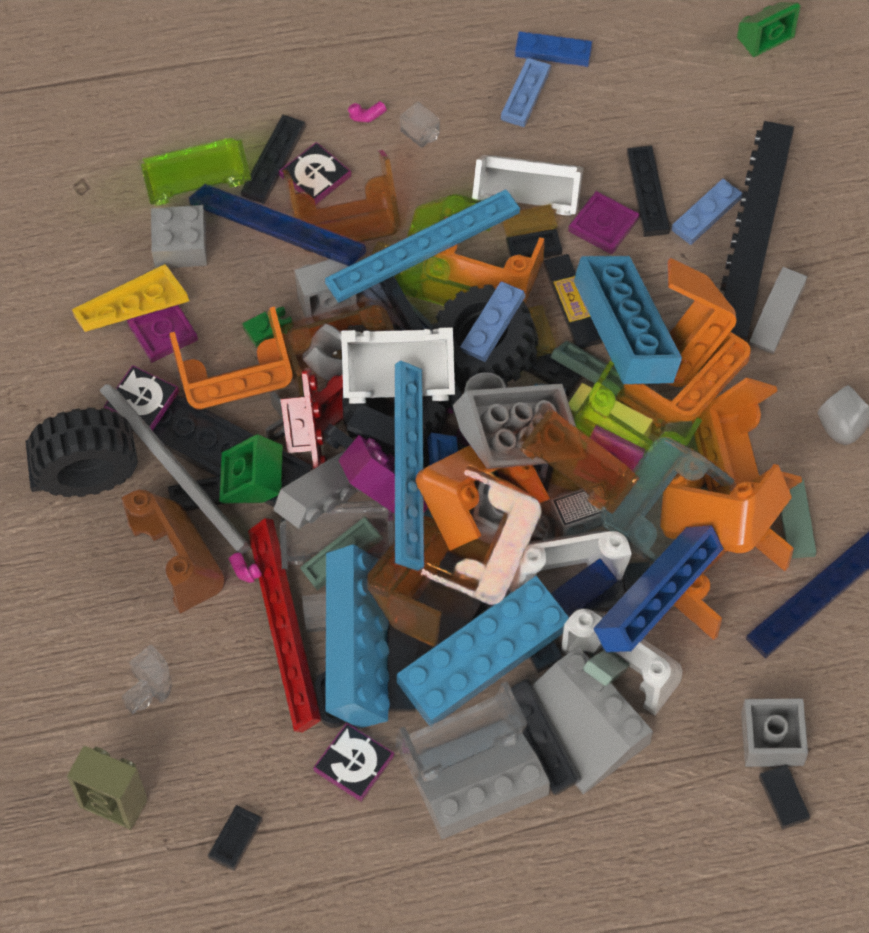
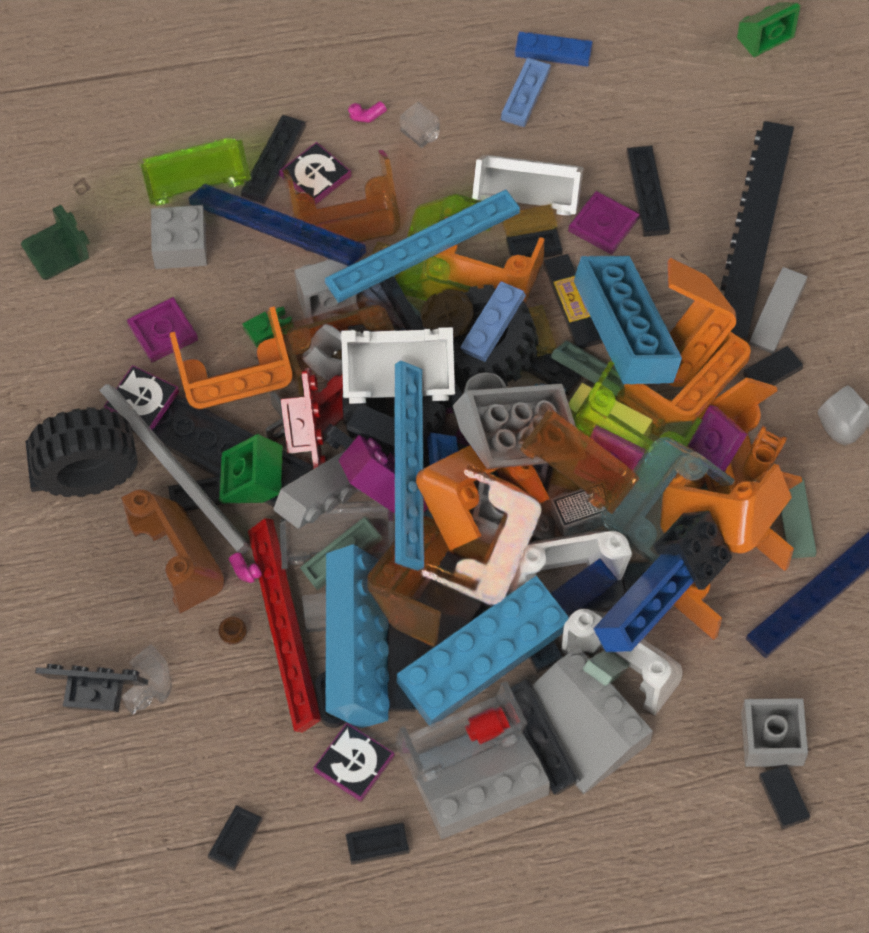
(57, 246): none -> clear green bracket
(92, 689): none -> black bracket
(107, 786): olive brick -> none
(138, 297): yellow wing -> none
(232, 630): none -> reddish brown plate
(377, 843): none -> black tile
(448, 310): none -> dark brown tile
(487, 725): none -> red brick
(699, 545): none -> black bracket
(706, 211): medium blue plate -> none
(717, 438): none -> magenta tile
(763, 452): none -> orange piece
(775, 367): none -> black tile

